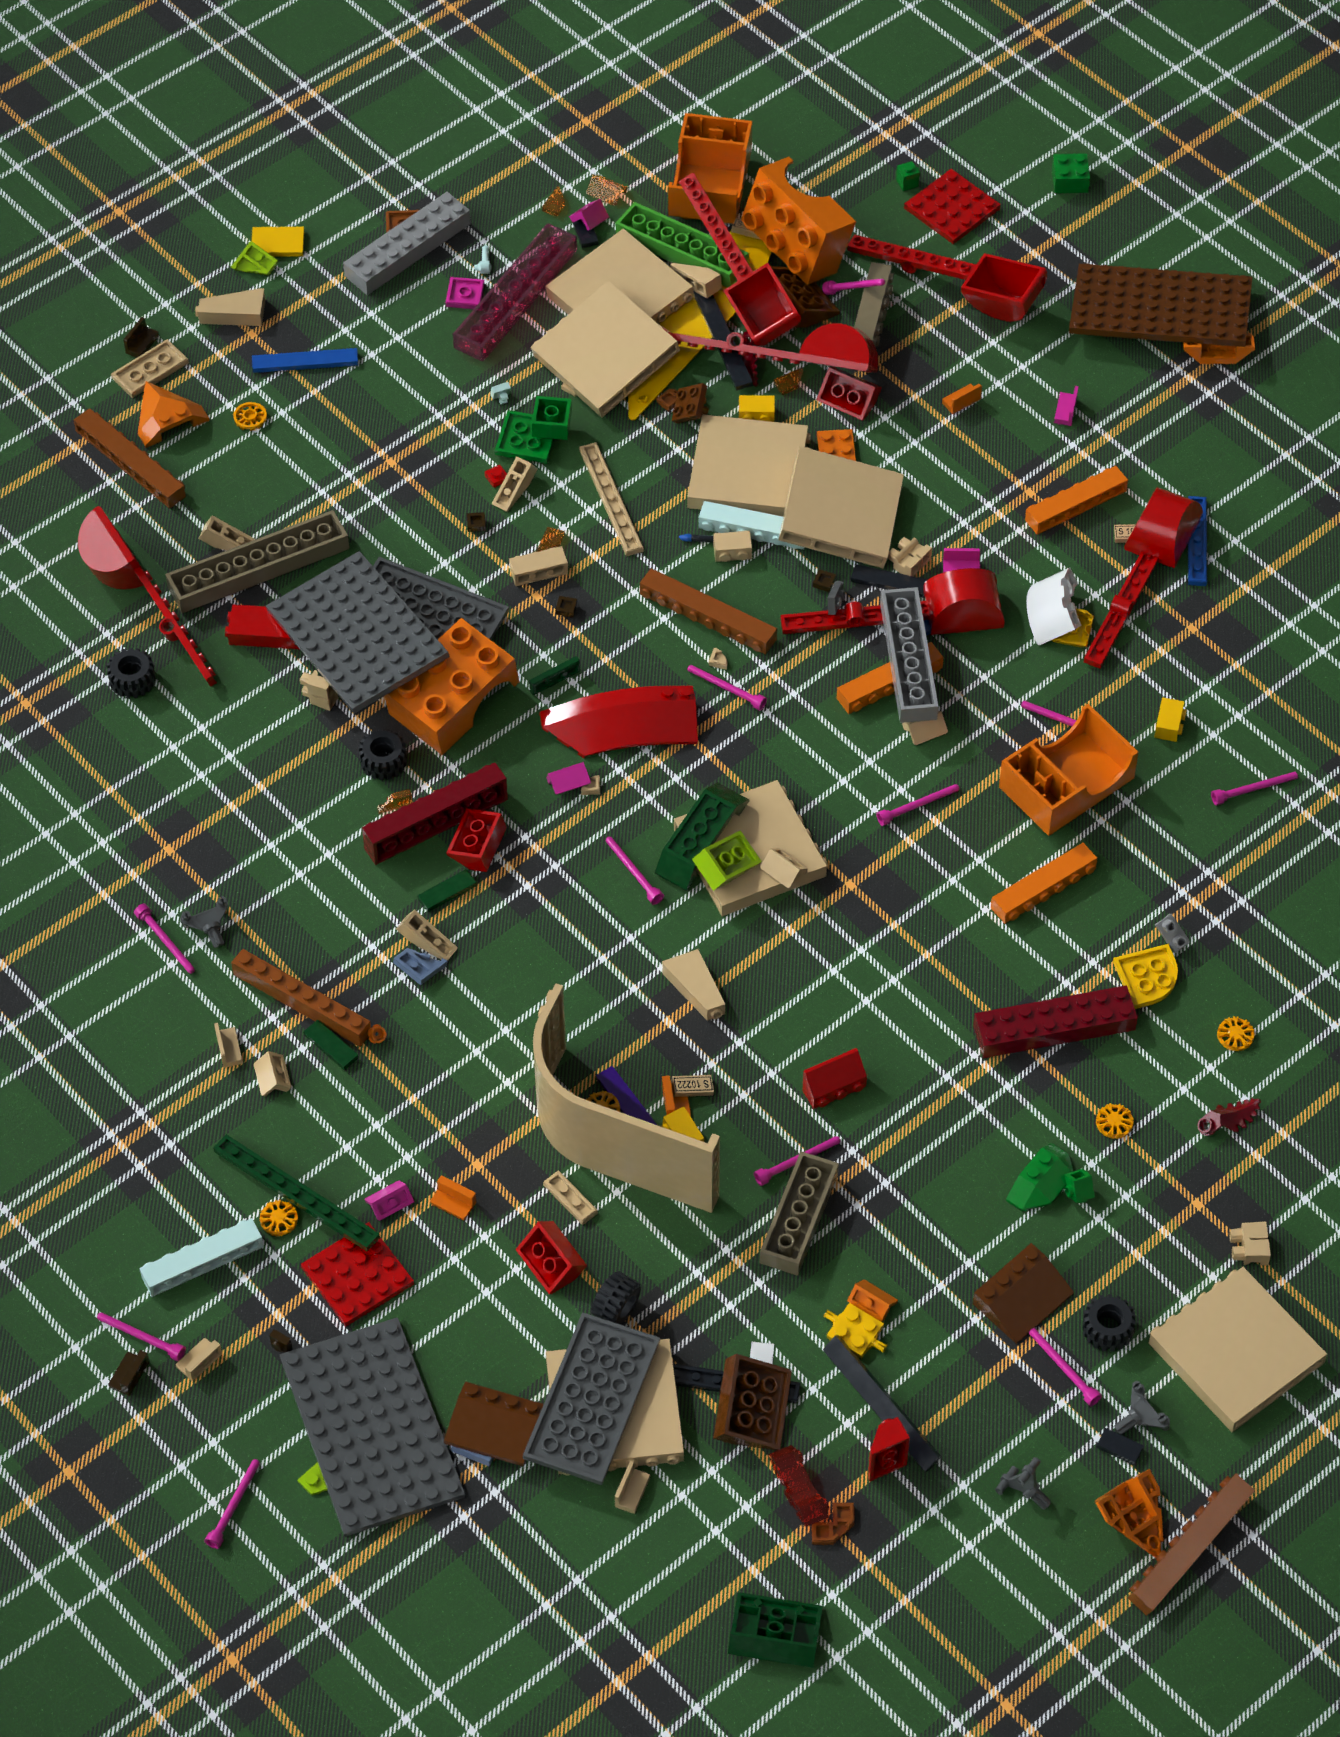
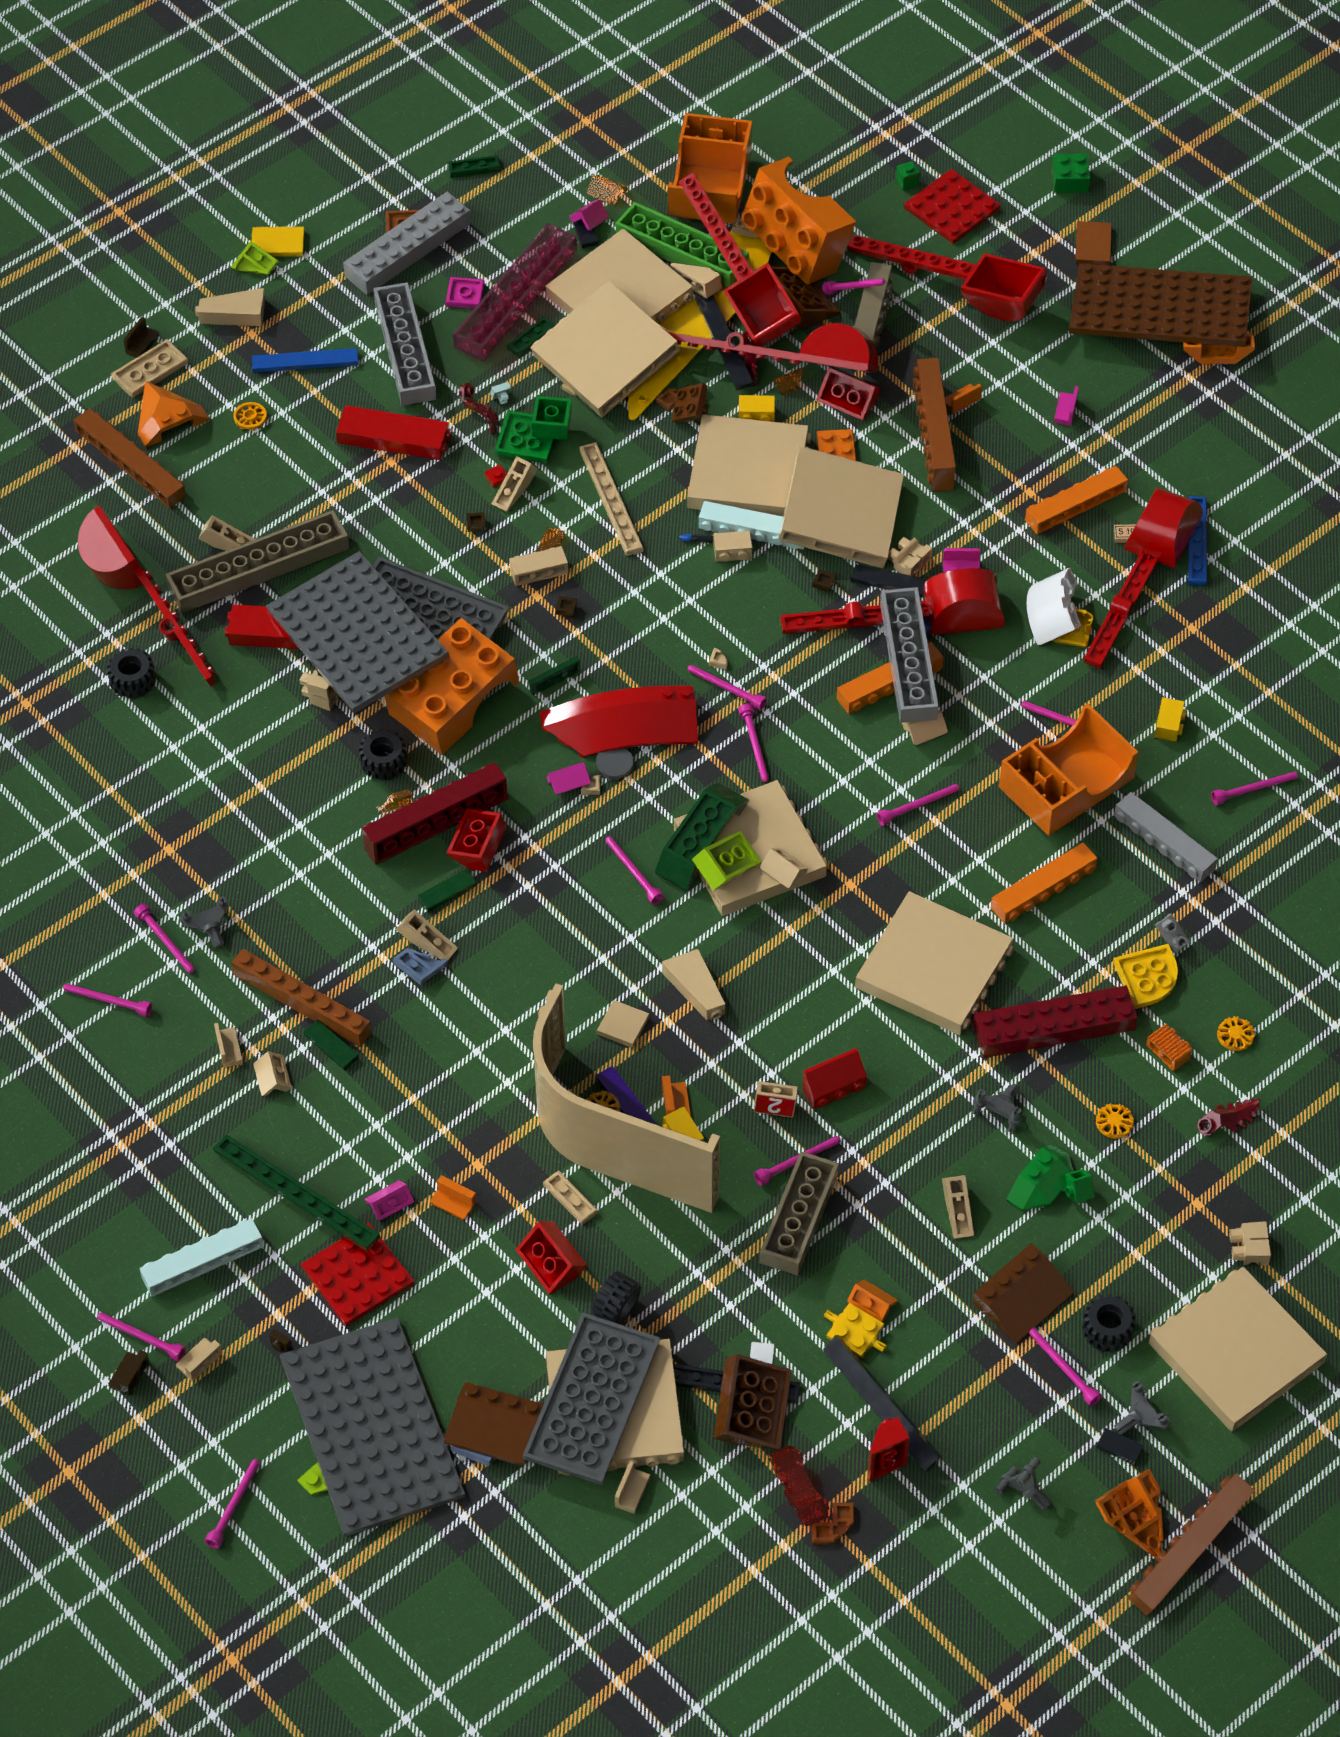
(143, 1008): none -> dark pink piece
(278, 1218): light orange wheel -> none
(381, 1034): orange plate -> none
(393, 432): none -> red brick
(404, 344): none -> light grey brick
(466, 393): none -> dark red plant
(474, 166): none -> dark green tile
(484, 266): light aqua piece -> none
(525, 340): none -> dark green tile
(554, 203): clear orange tile -> none
(614, 763): none -> dark grey tile
(623, 1023): none -> tan tile
(692, 1085): tan tile -> none
(708, 611): dark orange brick -> none
(746, 712): none -> dark pink piece
(775, 1099): none -> brick
(775, 1629): dark green piece -> none
(835, 597): dark grey hinge -> none
(934, 425): none -> dark orange brick
(934, 963): none -> tan brick
(958, 1206): none -> tan slope
(1001, 1104): none -> dark grey axle
(1093, 243): none -> dark orange tile
(1165, 837): none -> light grey brick
(1169, 1047): none -> orange brick

